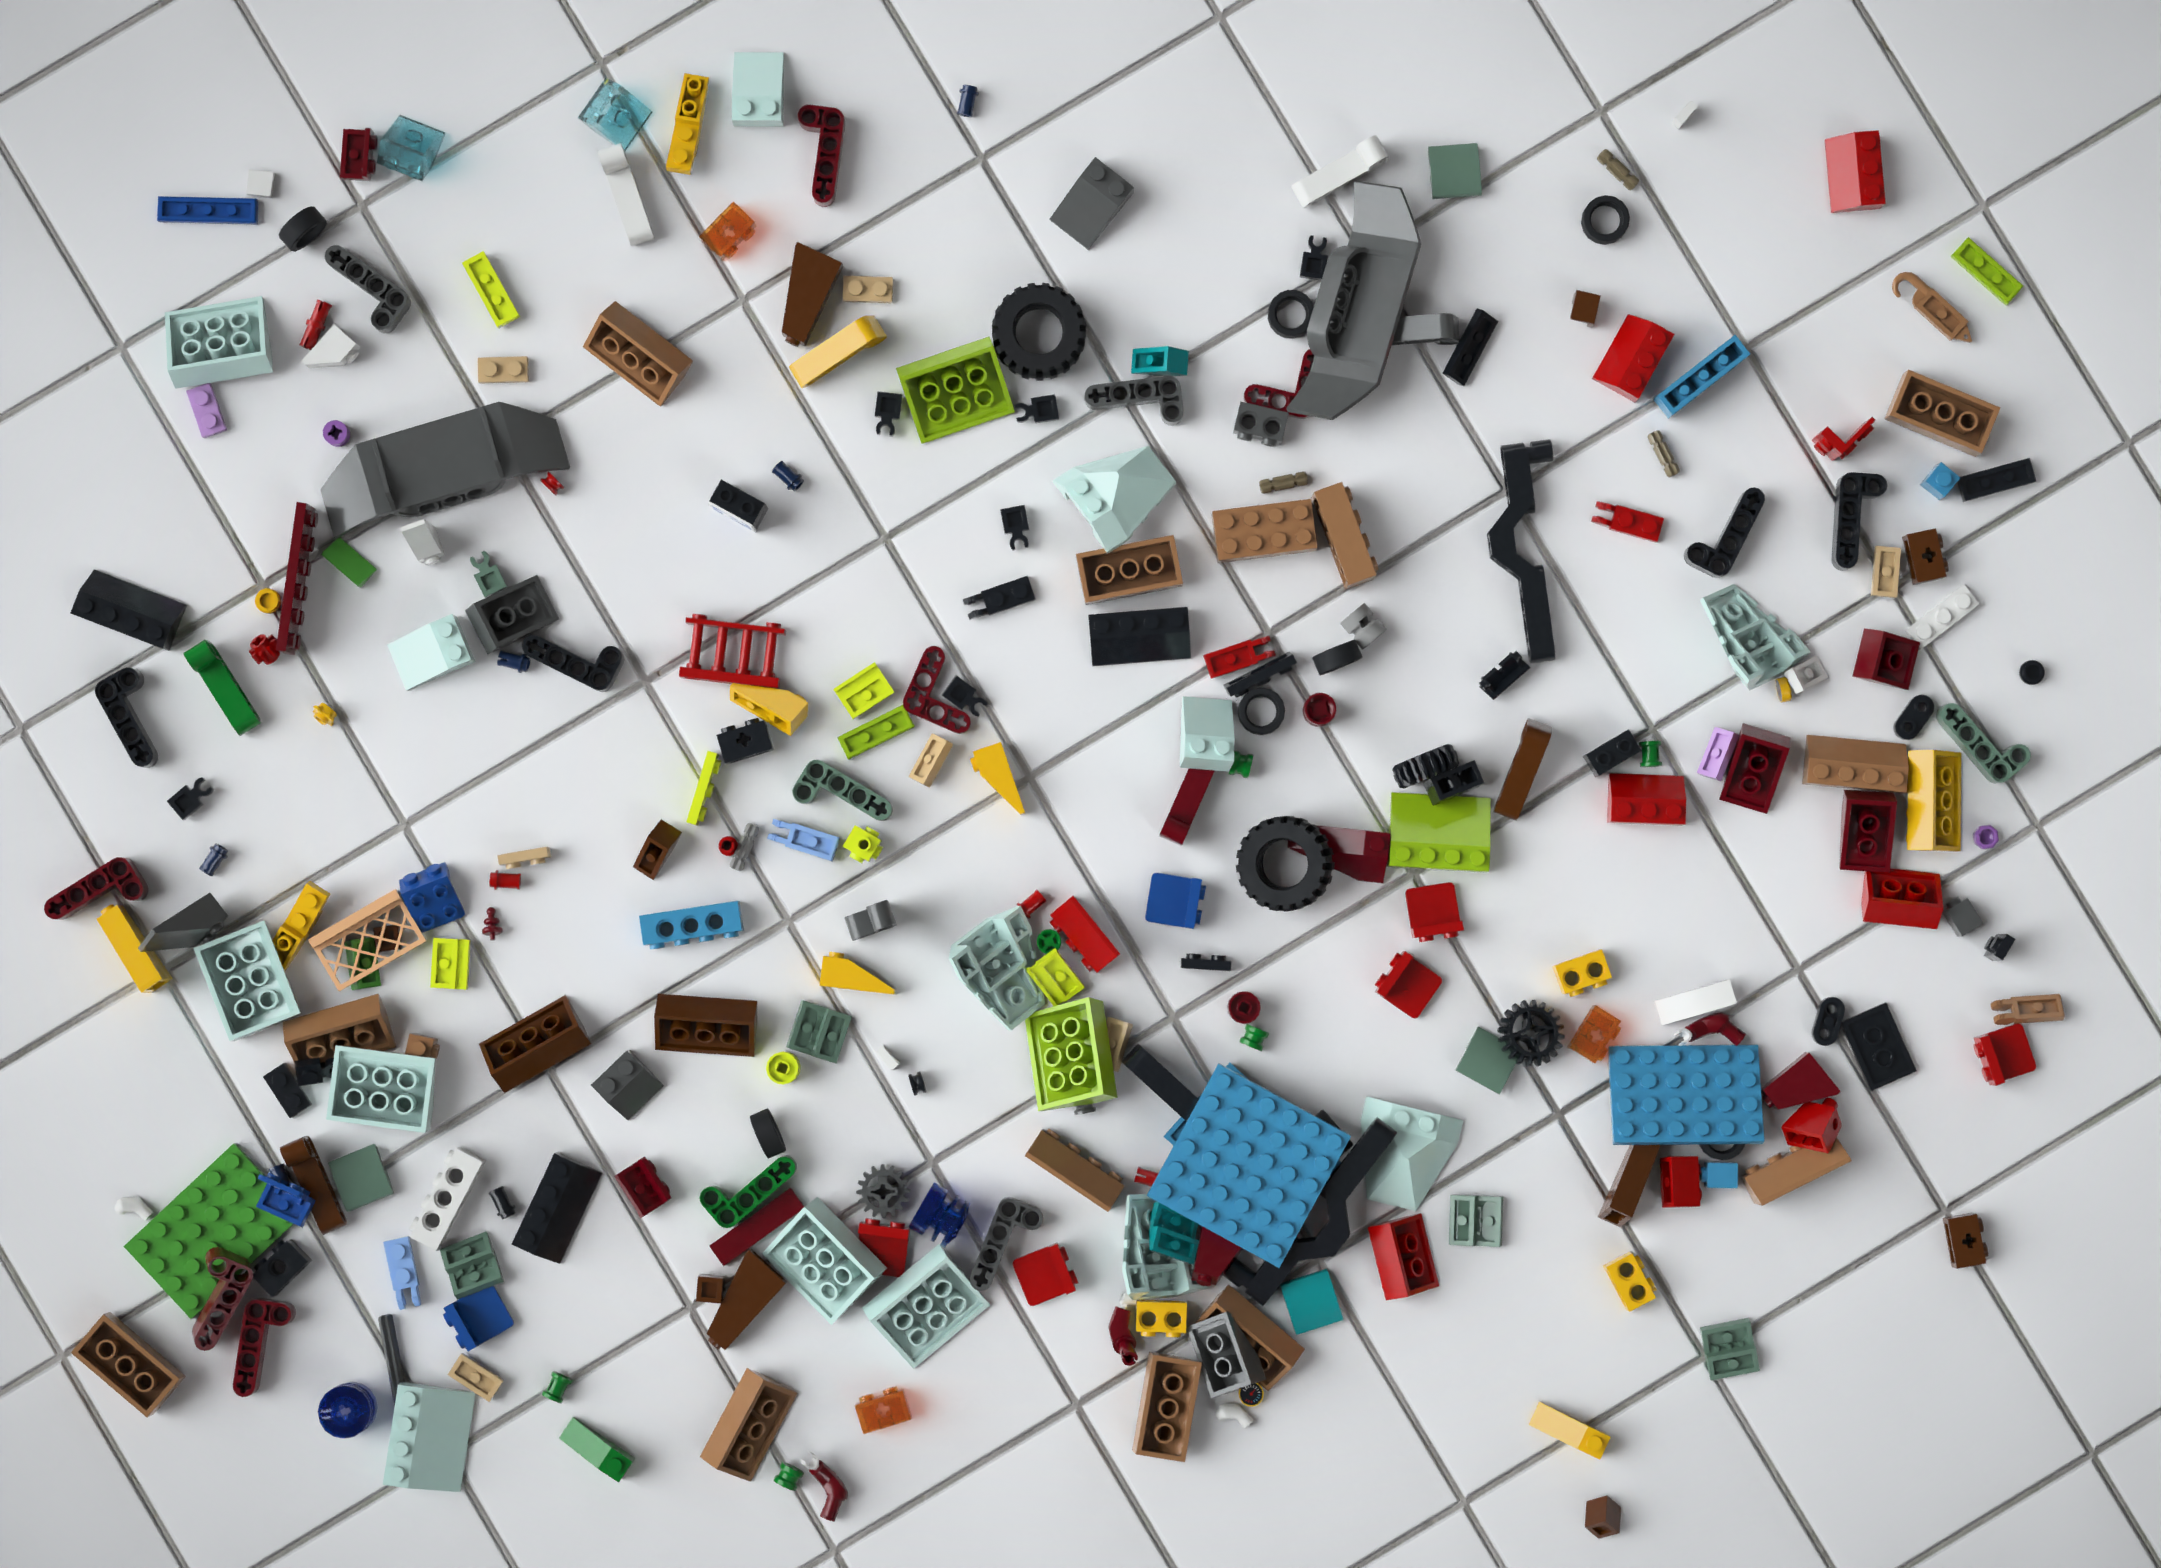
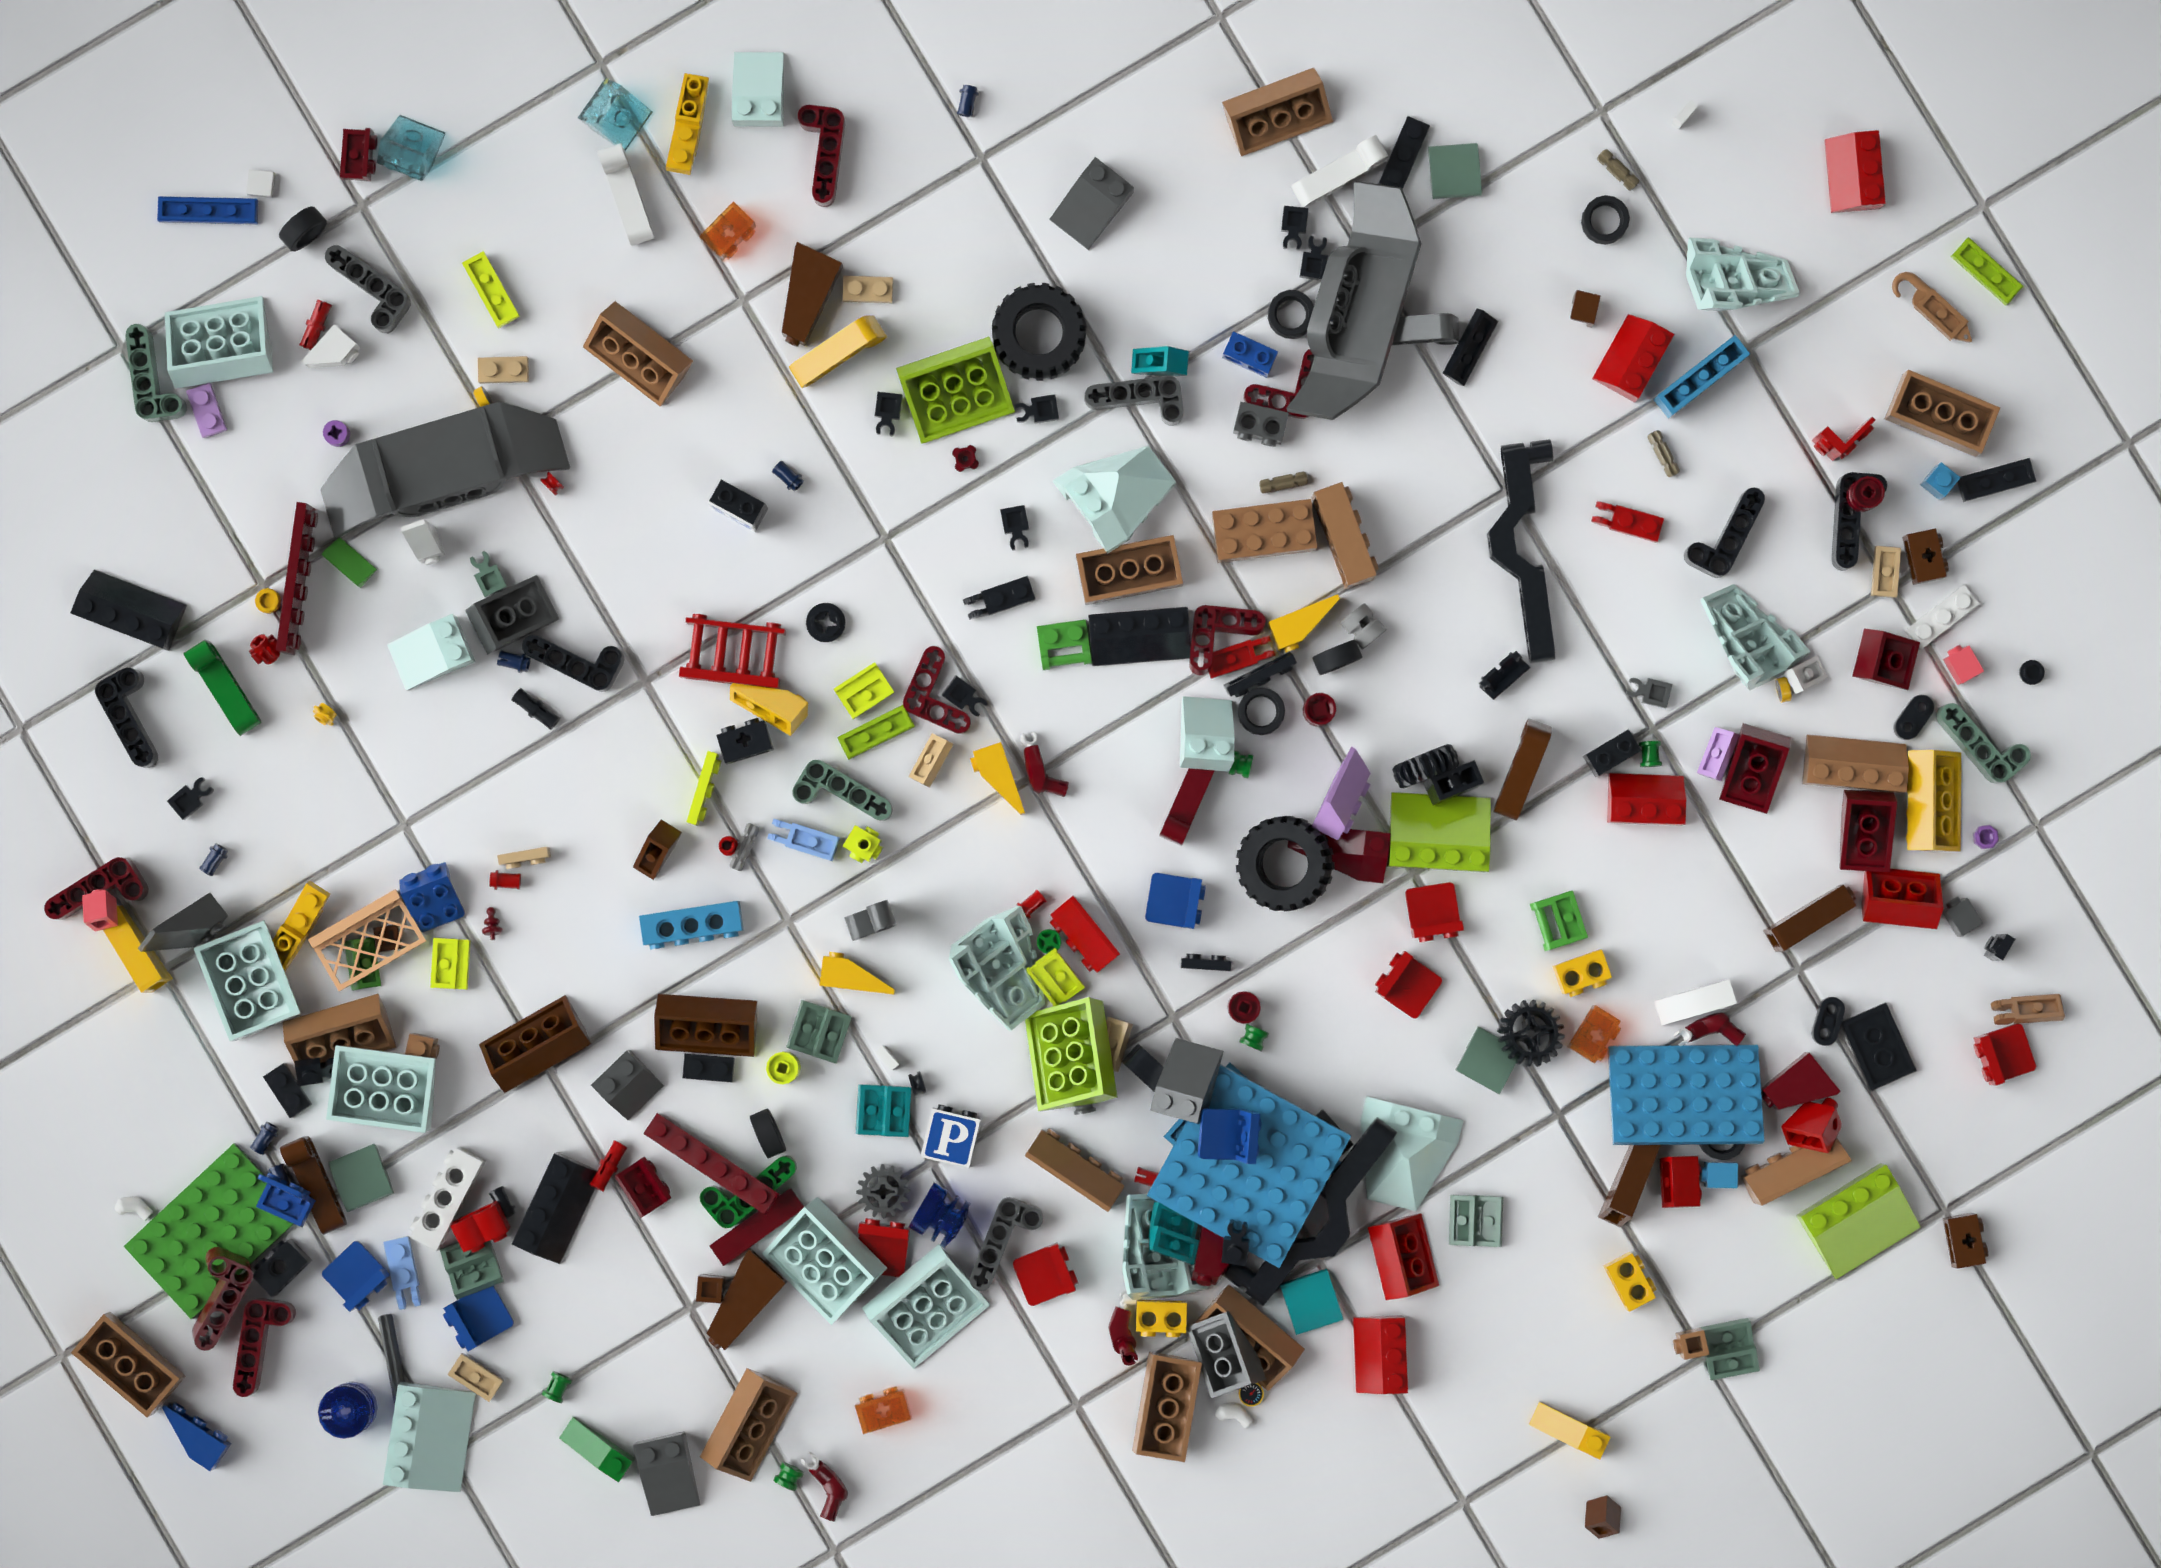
(100, 910): none -> coral brick
(150, 372): none -> sand green beam
(199, 1441): none -> blue slope
(264, 1138): none -> dark blue pin
(356, 1276): none -> blue bracket
(480, 1226): none -> red brick
(482, 396): none -> yellow tile
(535, 709): none -> black pin
(608, 1166): none -> red pin
(666, 1473): none -> dark grey slope
(708, 1067): none -> black plate
(711, 1164): none -> dark red plate
(819, 612): none -> black gear
(883, 1110): none -> teal slope
(951, 1136): none -> piece
(960, 453): none -> dark red plate
(1036, 772): none -> dark red arm
(1064, 636): none -> bright green plate
(1187, 1081): none -> dark grey slope
(1216, 624): none -> dark red beam
(1229, 1135): none -> blue bracket
(1236, 1247): none -> black plate
(1250, 354): none -> blue brick
(1277, 111): none -> medium nougat slope
(1294, 222): none -> black plate
(1296, 626): none -> yellow slope
(1343, 796): none -> lavender slope
(1380, 1354): none -> red slope
(1404, 153): none -> black plate
(1566, 917): none -> bright green plate
(1654, 692): none -> dark grey plate
(1691, 1343): none -> medium nougat brick
(1735, 279): none -> light aqua wedge
(1810, 918): none -> reddish brown slope
(1859, 1220): none -> lime slope
(1865, 494): none -> dark red wheel
(1962, 664): none -> coral brick

